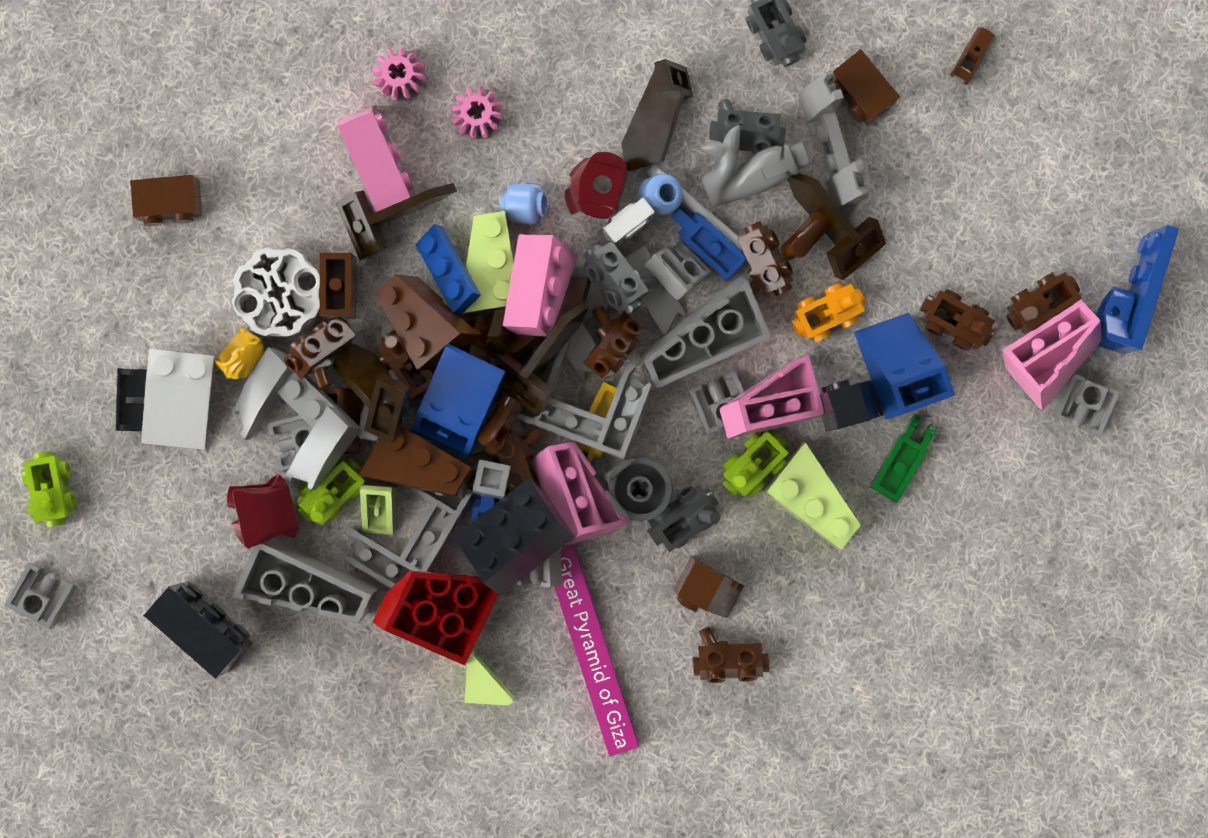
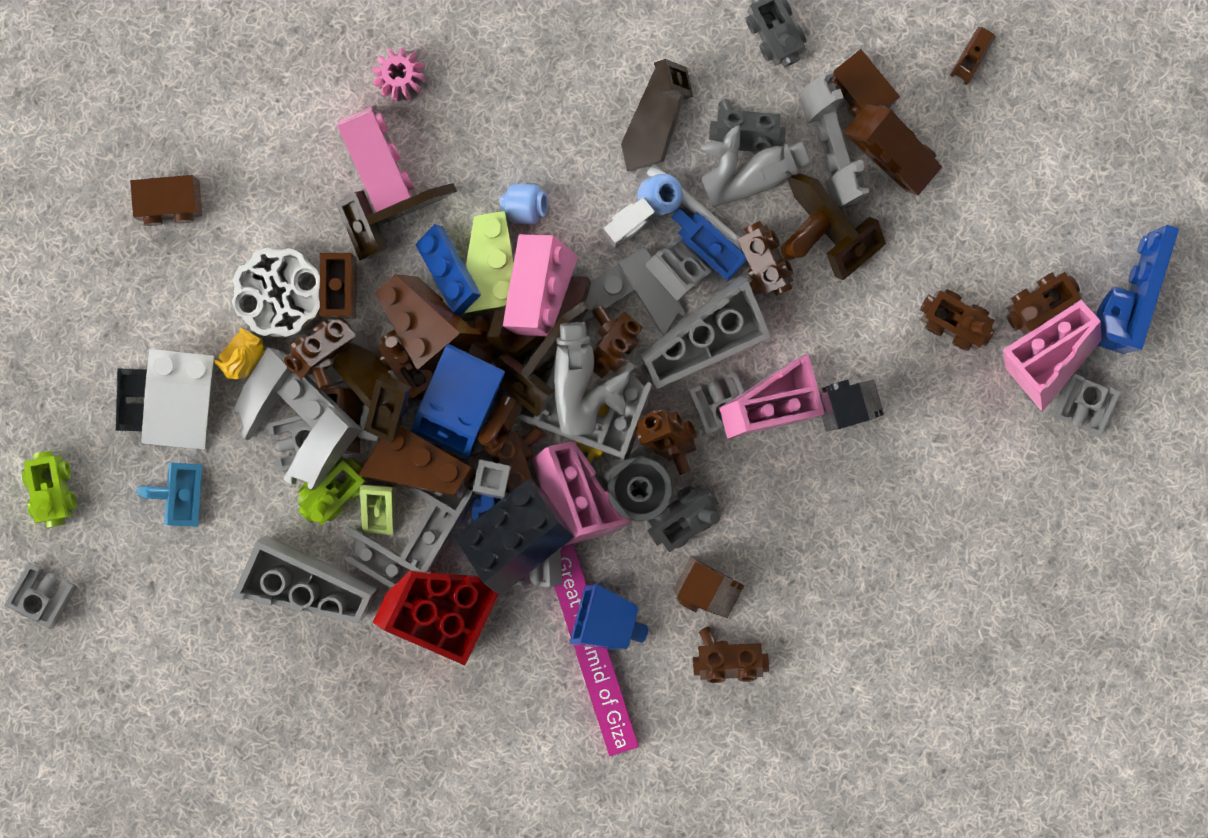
(181, 494): none -> dark azure plate
(199, 628): black brick -> none
(262, 511): dark red piece -> none
(466, 108): bright pink gear -> none
(484, 685): yellowish green slope -> none
(571, 376): none -> light grey piece
(582, 194): dark red piece -> none
(606, 621): none -> blue torso
(617, 278): dark grey brick -> none
(668, 437): none -> reddish brown brick
(746, 472): lime brick -> none
(812, 498): yellowish green wedge -> none
(838, 307): light orange brick -> none
(893, 147): none -> reddish brown wedge
(902, 461): green hinge -> none
(903, 366): blue slope -> none

